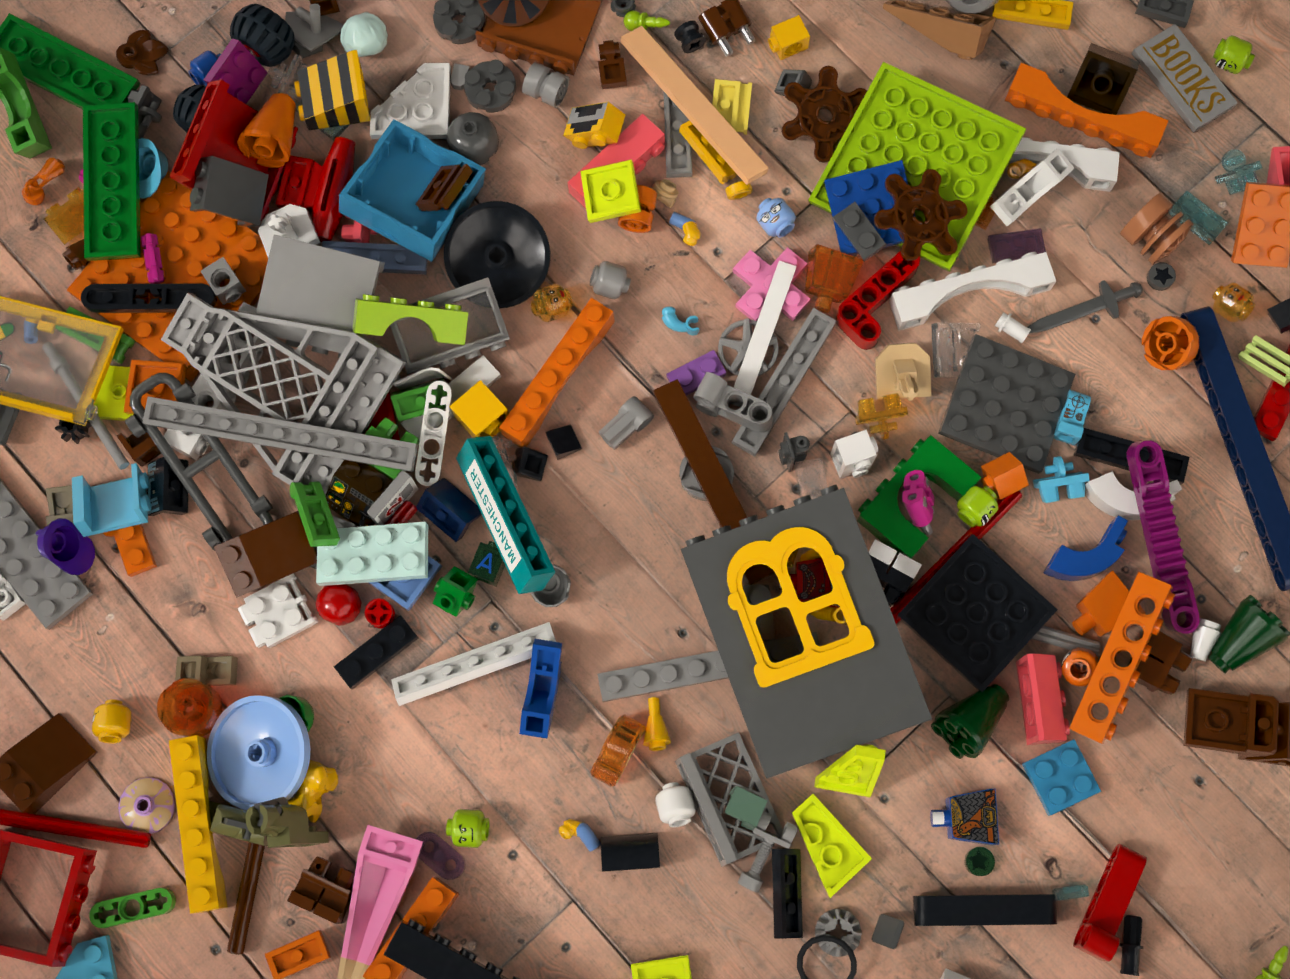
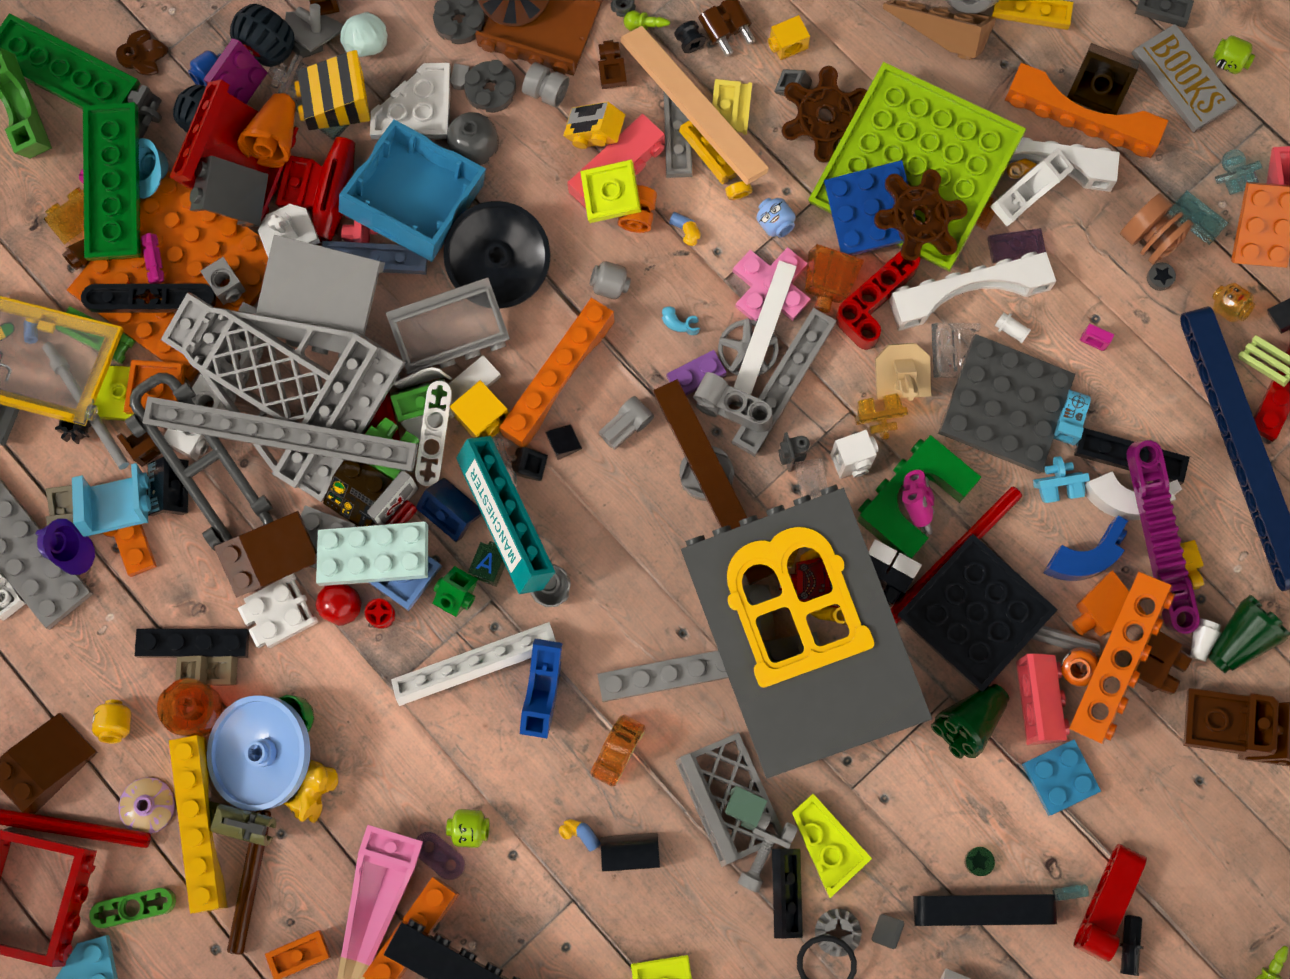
(32, 191): orange piece -> none
(191, 642): none -> black plate
(283, 824): olive plate -> none
(315, 514): bright green plate -> none
(322, 895): reddish brown hips -> none
(375, 316): lime arch -> none
(376, 652): black plate -> none
(444, 187): reddish brown plate -> none
(551, 303): clear yellow head -> none
(656, 734): yellow cone -> none
(666, 192): tan plate -> none
(675, 805): white head -> none
(854, 771): neon yellow wing -> none
(859, 231): dark grey plate -> none
(969, 817): torso -> none
(977, 506): lime head -> none
(1004, 475): orange brick -> none
(1096, 337): none -> dark pink tile
(1106, 300): dark grey sword -> none
(1170, 343): orange cylinder -> none
(1193, 562): none -> yellow plate

